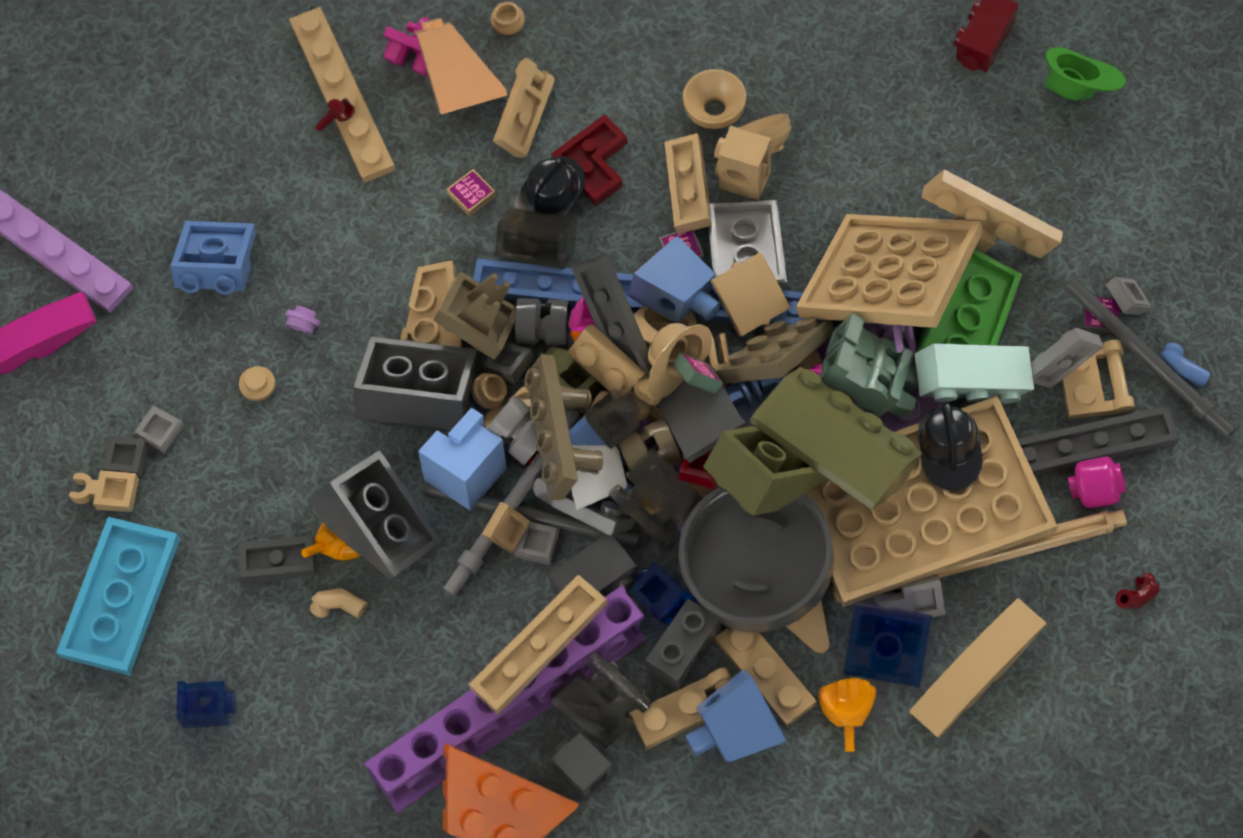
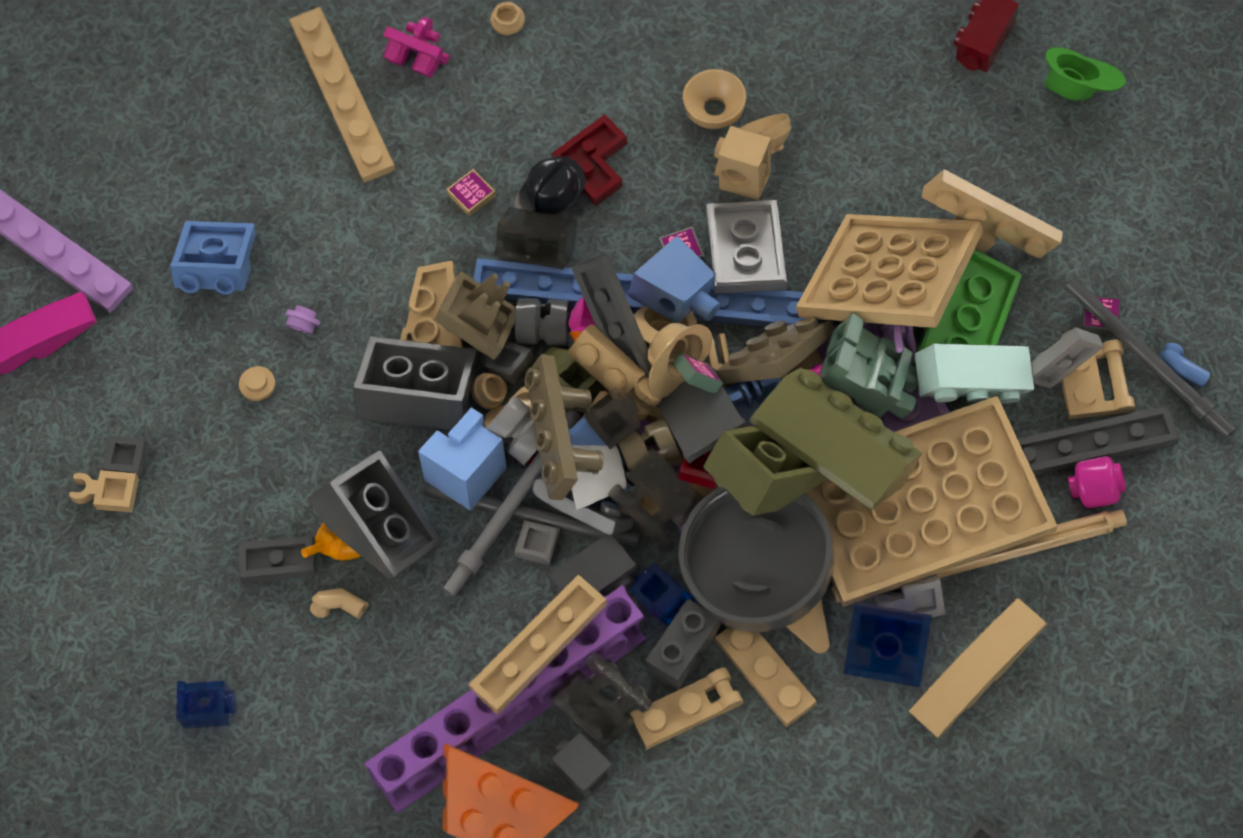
(118, 596): medium azure plate -> none
(158, 429): light grey tile -> none
(341, 110): dark red hand -> none
(455, 69): light nougat slope -> none
(506, 527): tan tile -> none
(524, 109): tan plate -> none
(688, 183): tan plate -> none
(736, 721): medium blue torso -> none
(750, 294): tan piece -> none
(847, 705): light orange piece -> none
(950, 447): black piece -> none
(1128, 296): light grey tile -> none
(1135, 600): dark red arm -> none

